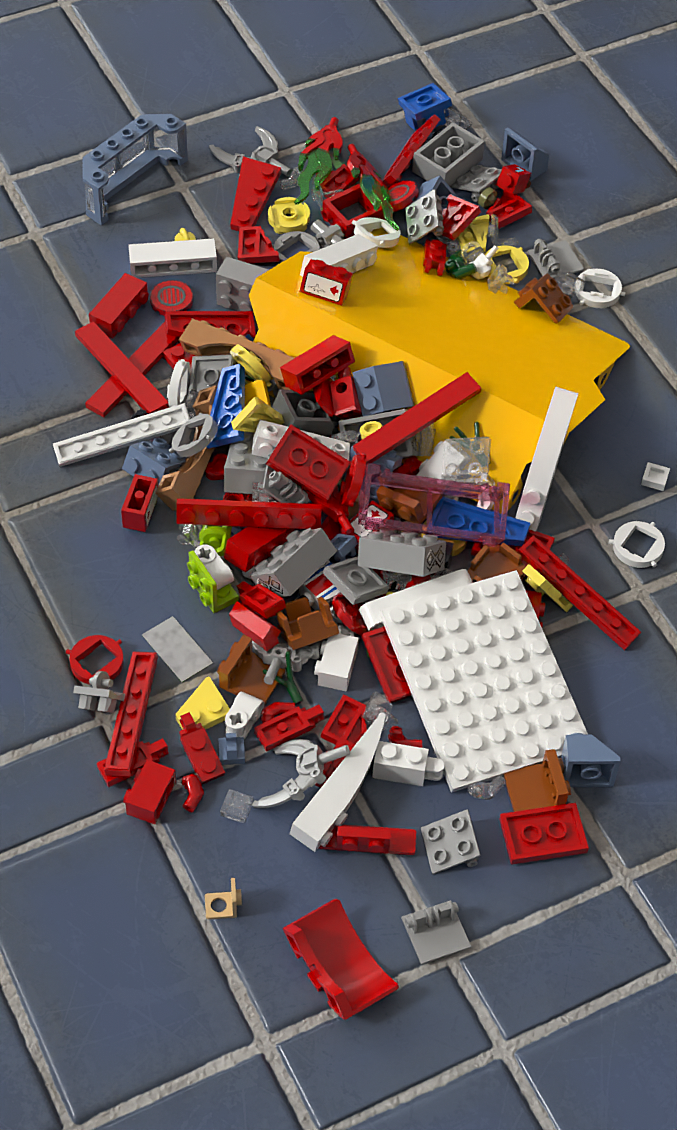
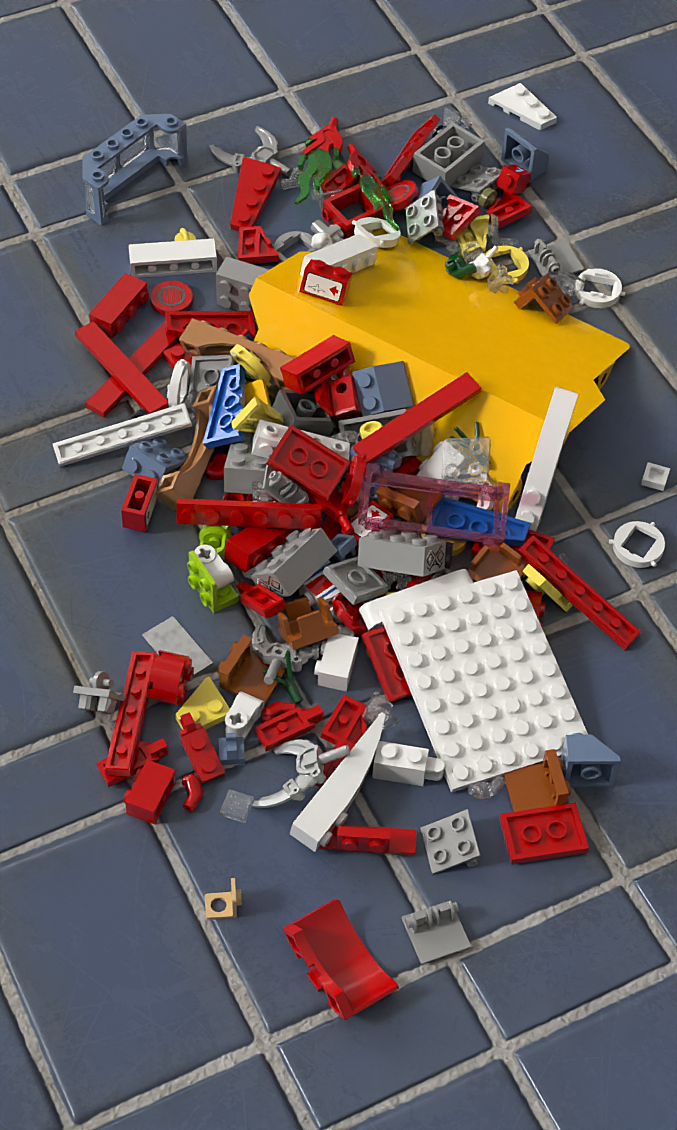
(85, 647): red piece -> none
(169, 677): none -> red brick
(181, 439): light grey piece -> none
(190, 534): clear tile -> none
(254, 626): red piece -> none
(283, 224): light yellow plate -> none
(321, 240): none -> white piece
(396, 736): red arm -> none
(424, 104): blue panel -> none
(434, 256): red hinge -> none
(525, 105): none -> white wing

